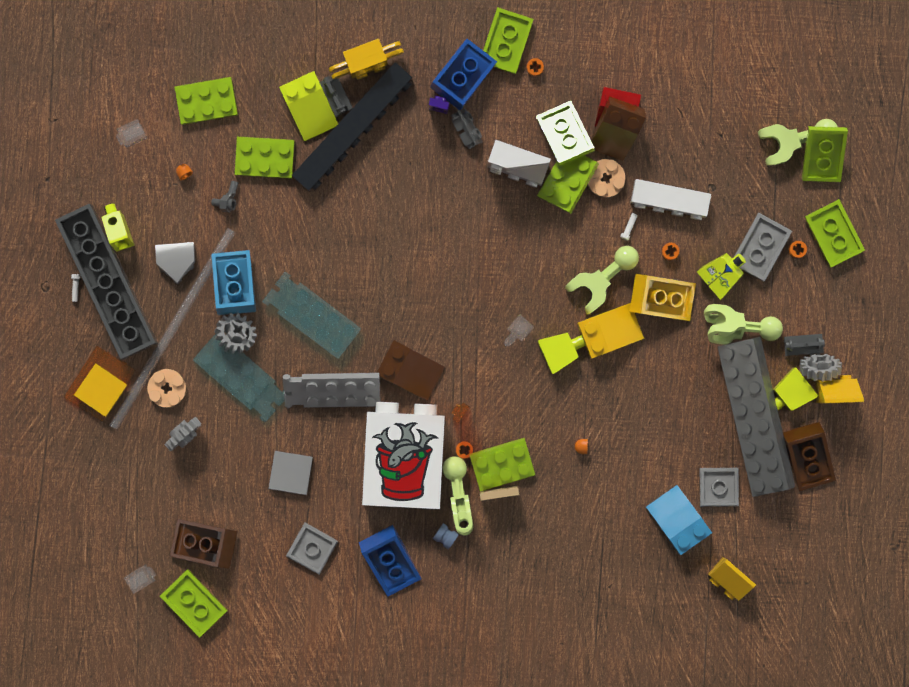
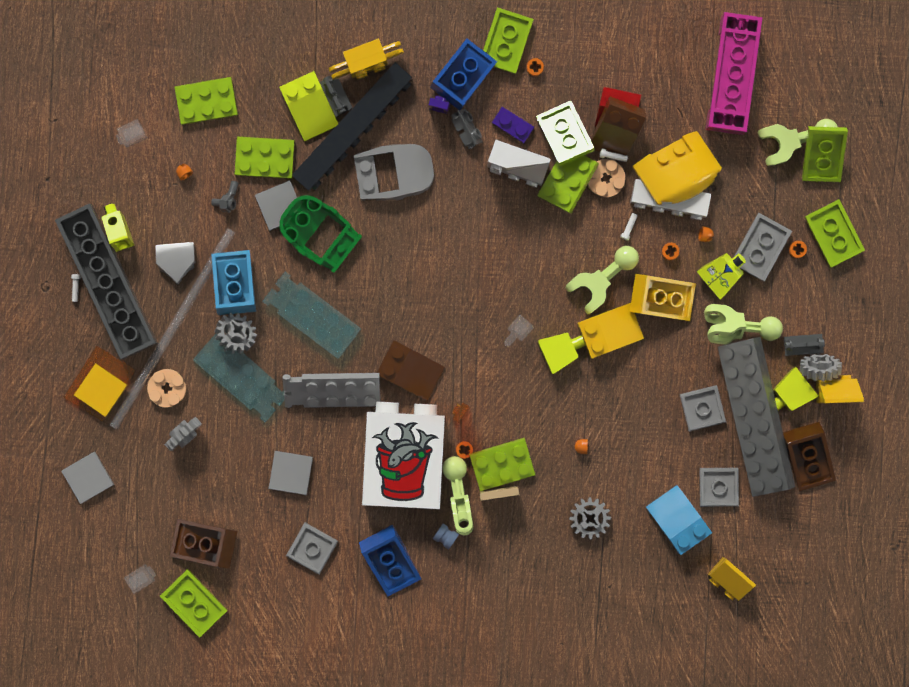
(87, 477): none -> light grey tile
(274, 203): none -> light grey tile
(303, 219): none -> green slope
(413, 171): none -> light grey slope
(513, 125): none -> dark purple plate
(583, 524): none -> light grey gear
(604, 153): none -> white piece
(678, 170): none -> yellow slope
(702, 408): none -> light grey tile
(705, 234): none -> orange hinge
(734, 73): none -> dark pink plate

